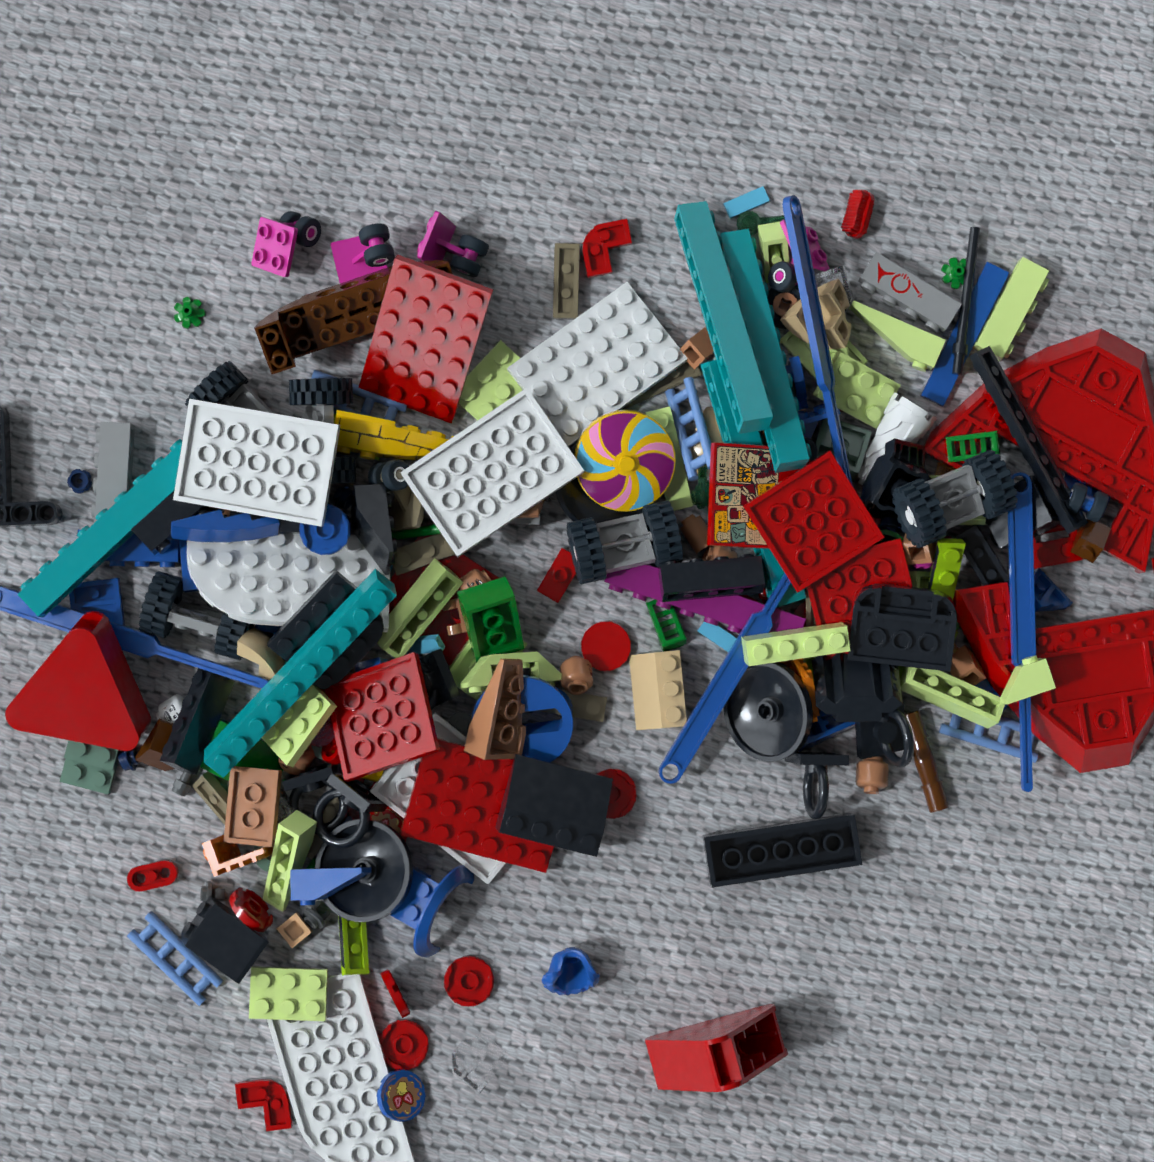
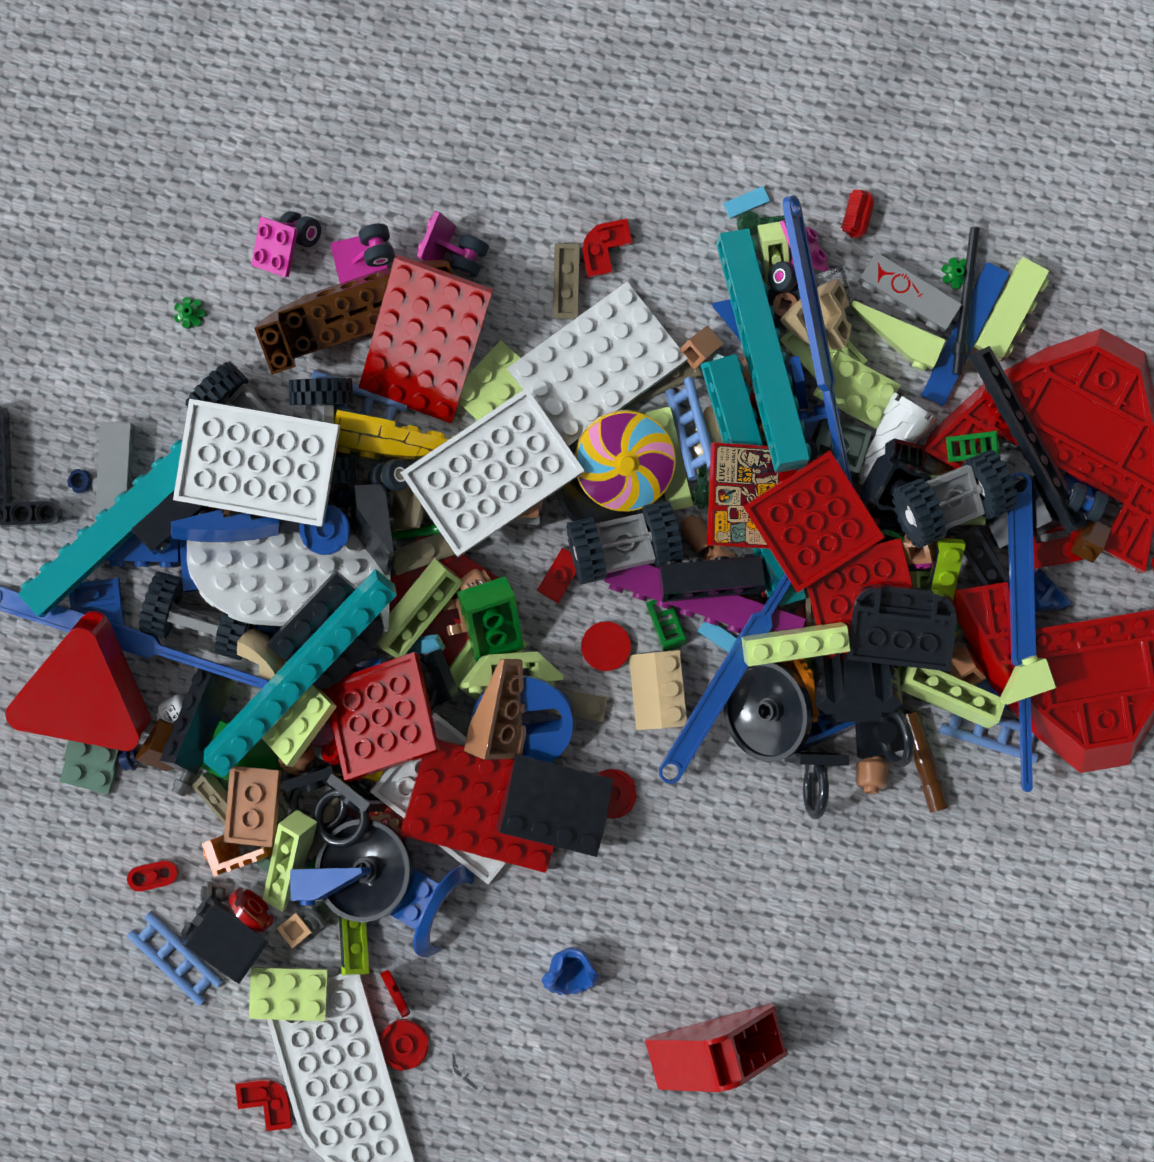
(401, 1095): tile -> none
(475, 984): red tile -> none
(576, 675): nougat head -> none
(723, 317): teal brick -> none
(782, 850): black brick -> none

